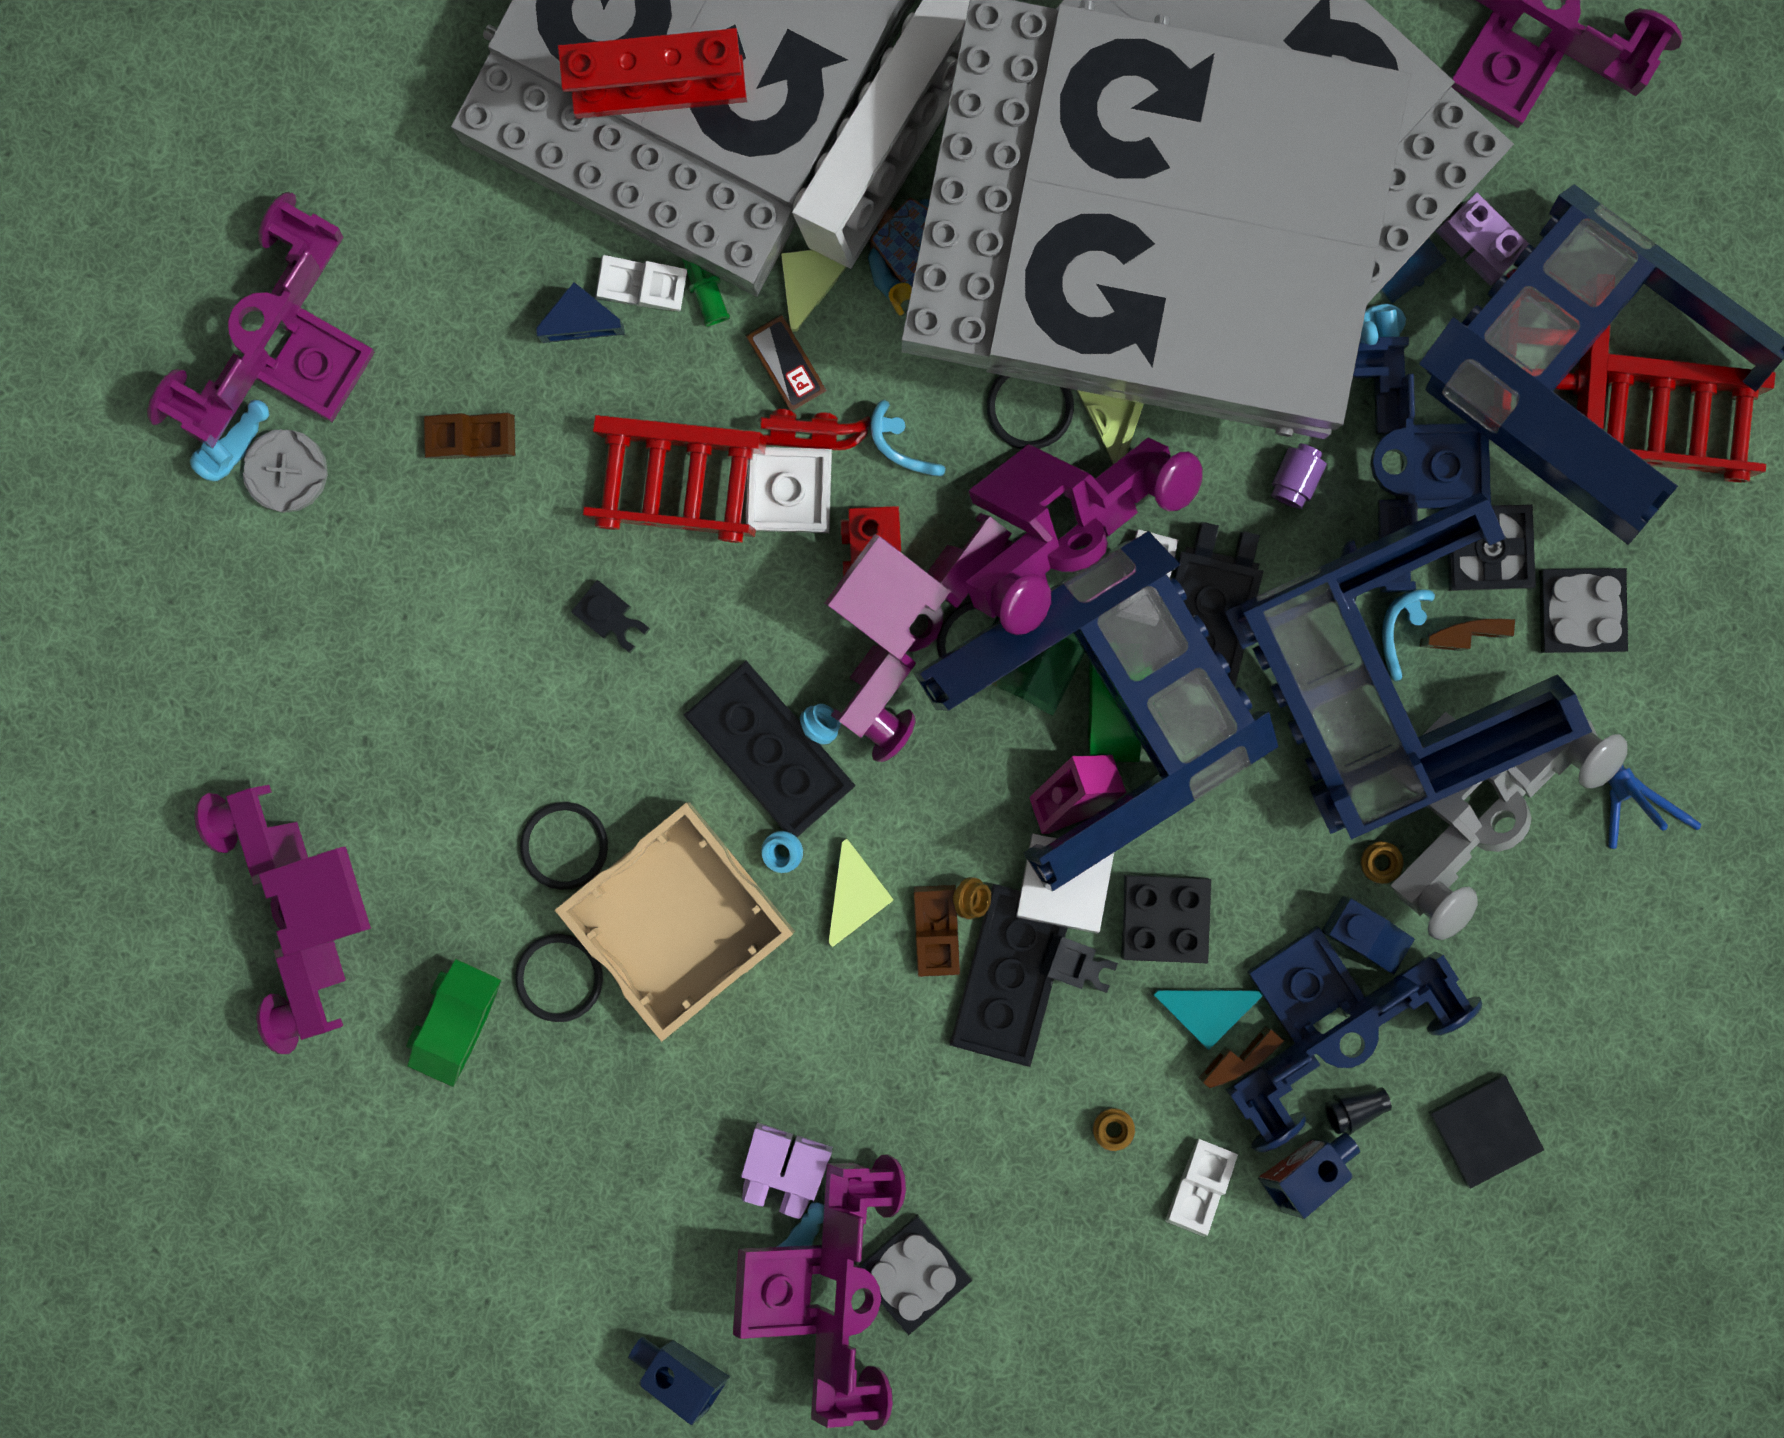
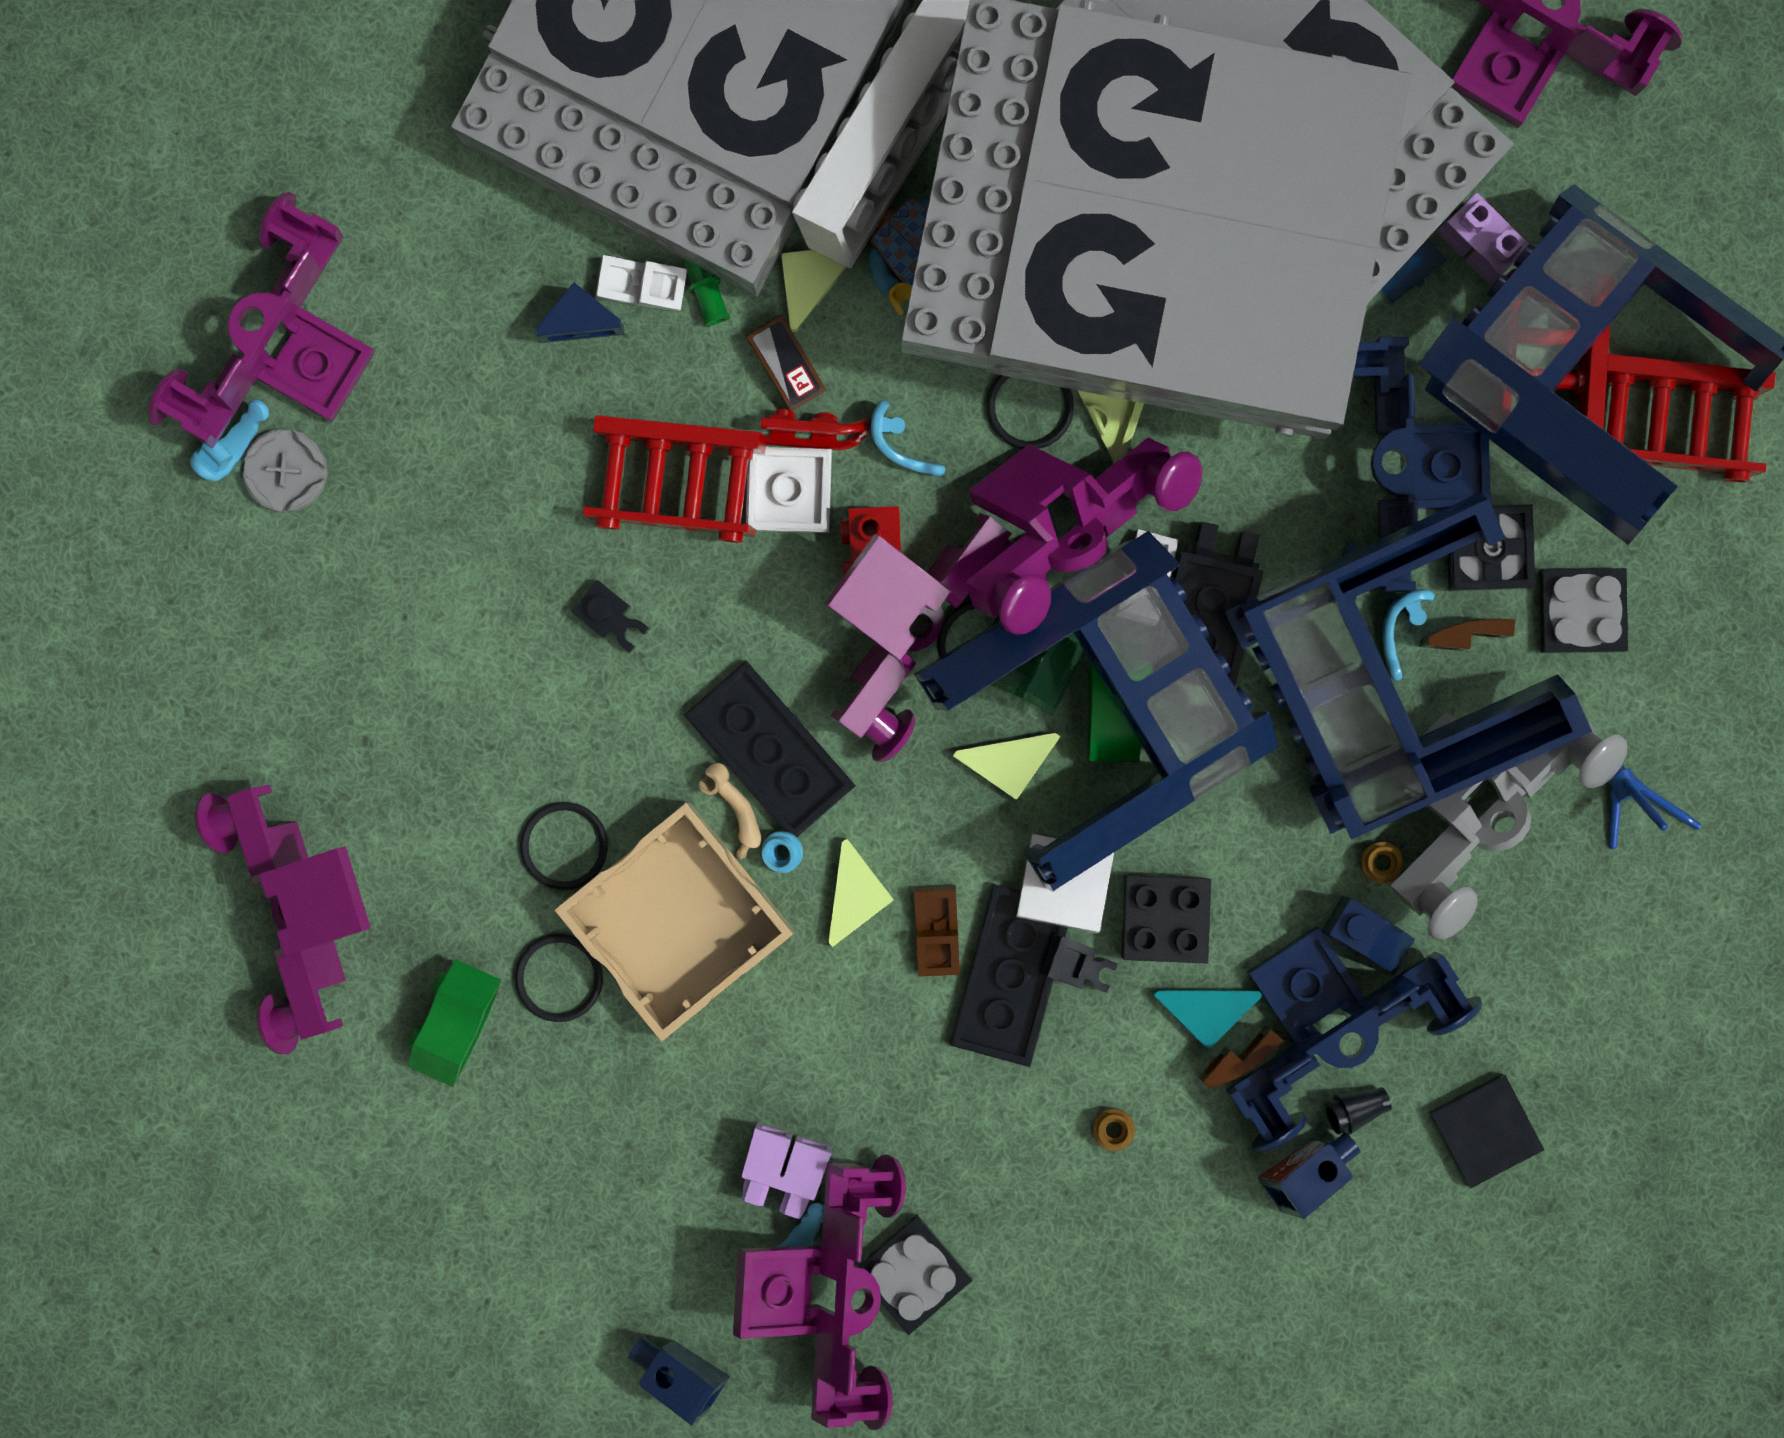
(469, 436): reddish brown slope -> none
(653, 73): red fence -> none
(717, 781): none -> tan piece
(818, 724): medium azure plate -> none
(972, 898): pearl gold plate -> none
(1009, 763): none -> yellowish green tile
(1077, 792): dark pink slope -> none
(1201, 1187): white slope -> none
(1298, 475): medium lavender brick -> none
(1382, 321): medium azure piece -> none

